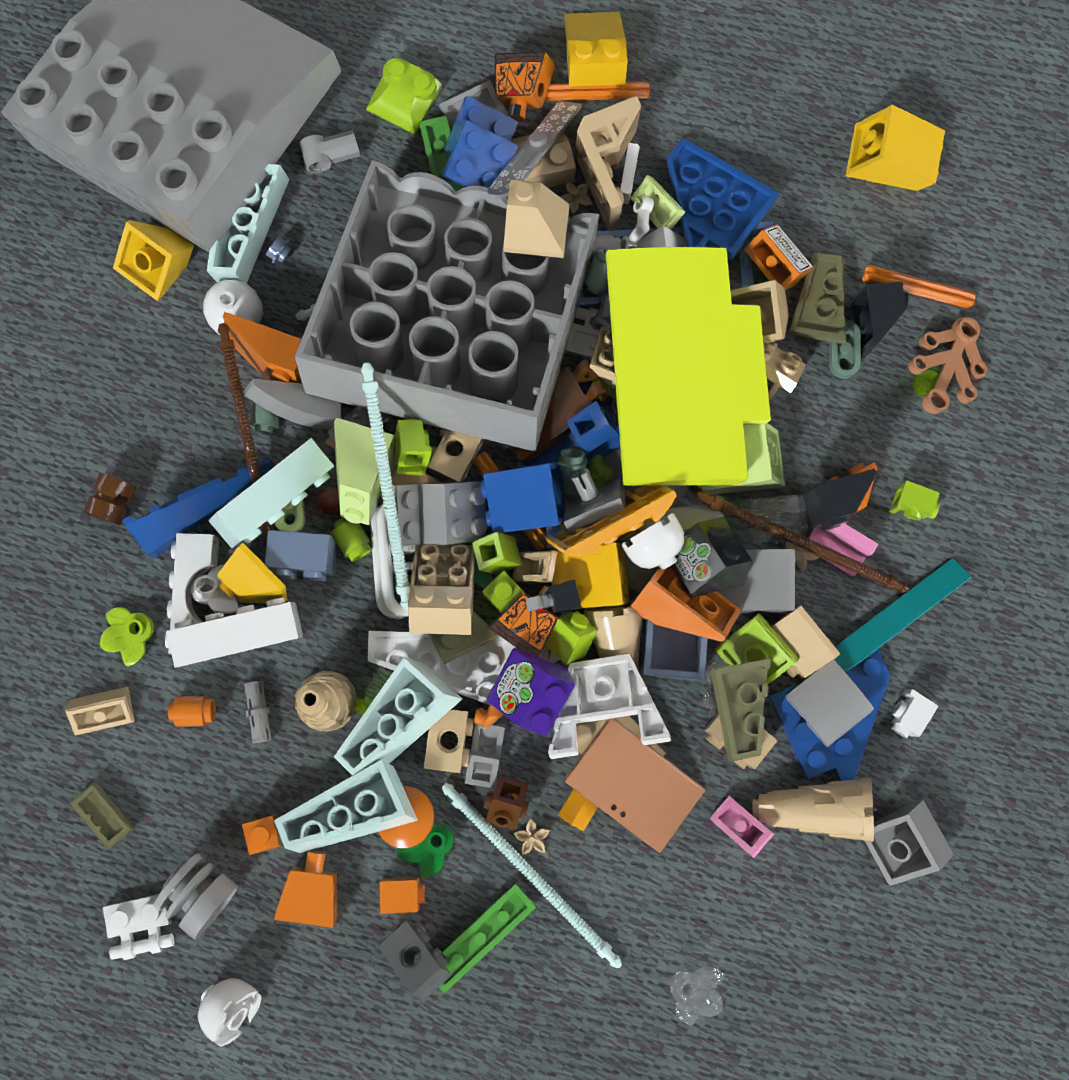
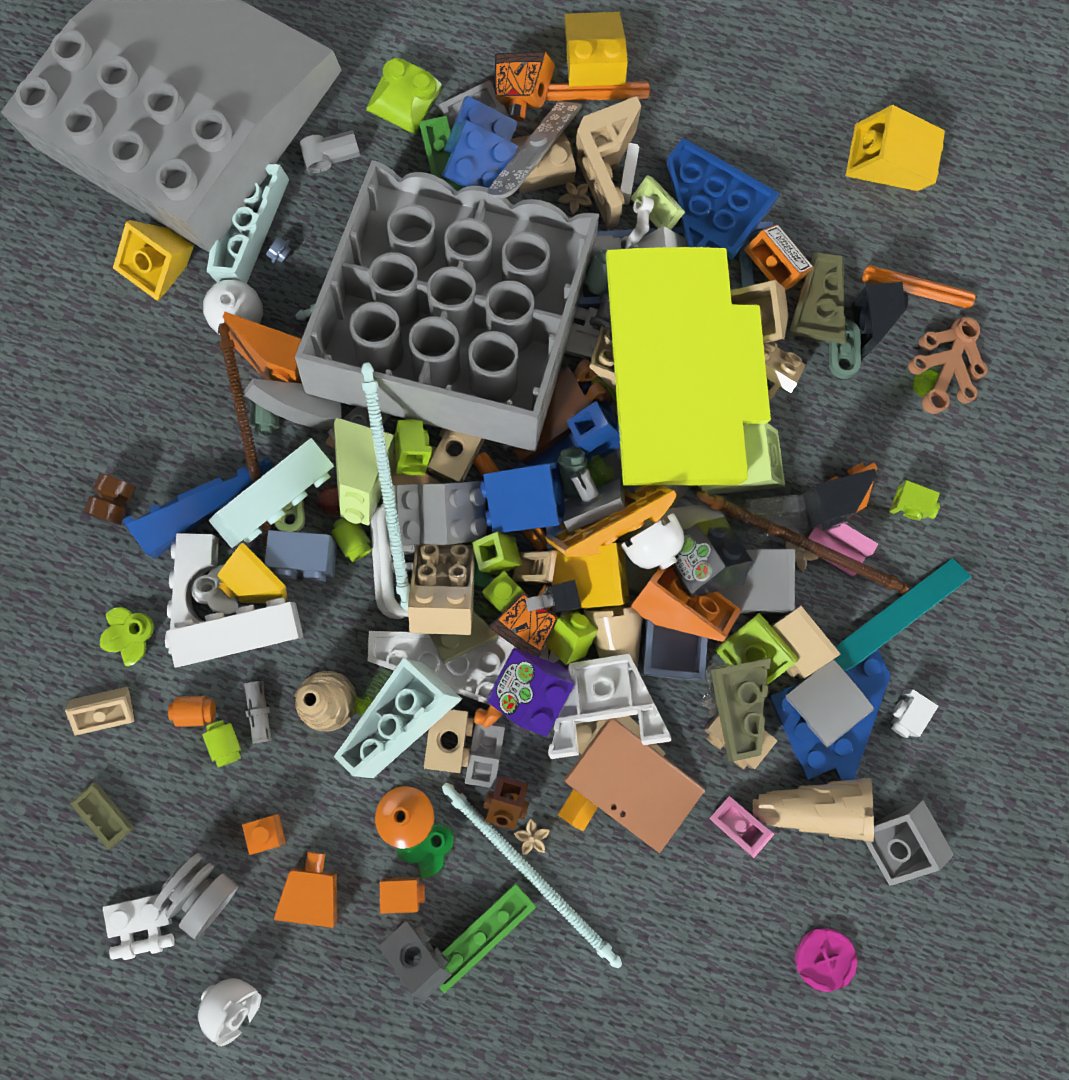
(222, 743): none -> lime brick
(351, 809): light aqua wedge -> none
(535, 220): tan slope -> none
(701, 995): clear plate -> none
(826, 959): none -> dark pink tile

